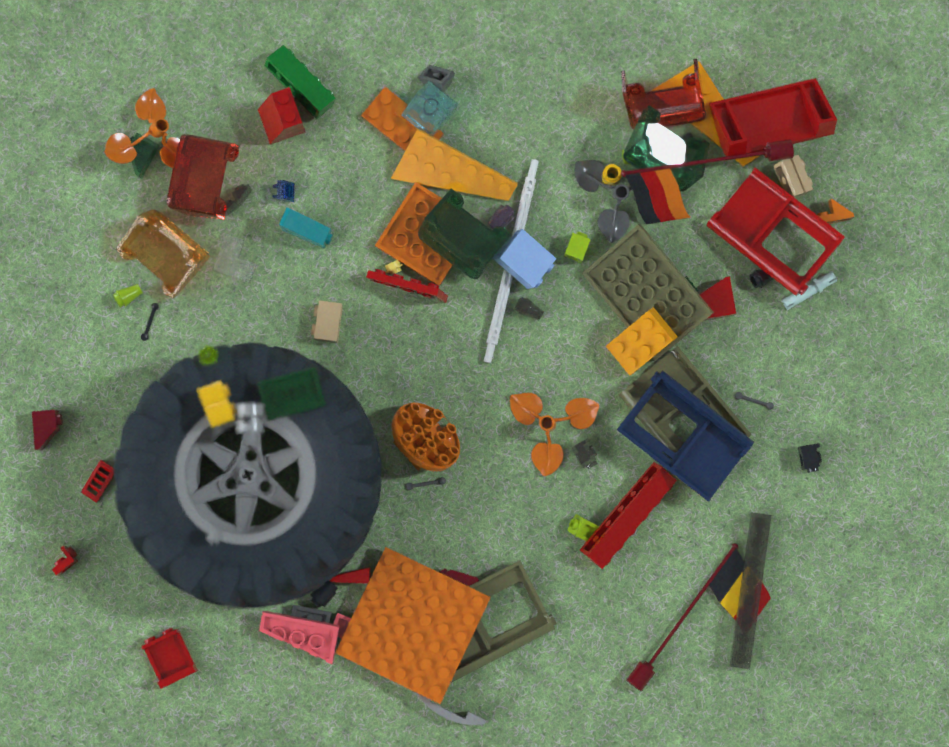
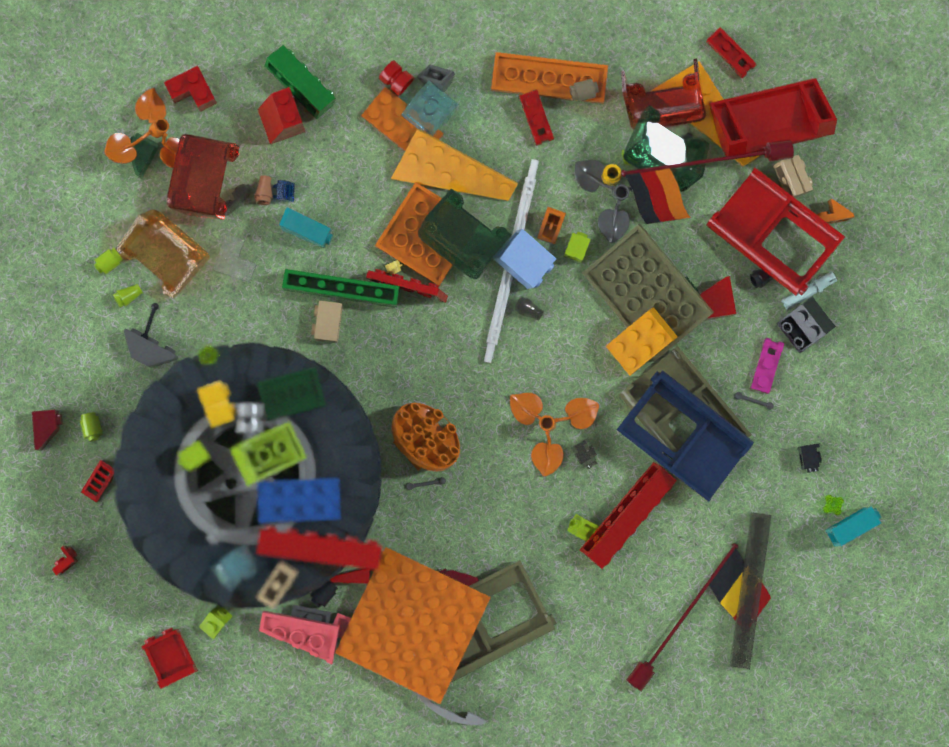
(91, 426): none -> lime brick
(108, 261): none -> lime brick
(147, 350): none -> dark grey slope
(191, 84): none -> red brick
(193, 456): none -> lime brick
(215, 621): none -> lime bracket
(235, 566): none -> clear light blue brick
(264, 191): none -> nougat cone
(268, 453): none -> lime slope
(277, 584): none -> tan brick
(299, 500): none -> blue plate
(319, 549): none -> red brick
(341, 288): none -> green brick
(395, 77): none -> red wheel
(501, 217): clear purple brick -> none
(536, 116): none -> red plate
(549, 76): none -> orange plate
(551, 225): none -> orange slope
(584, 90): none -> dark tan brick
(731, 52): none -> red plate
(767, 366): none -> dark pink plate
(806, 325): none -> black slope
(828, 505): none -> clear neon green plate
(853, 526): none -> teal window

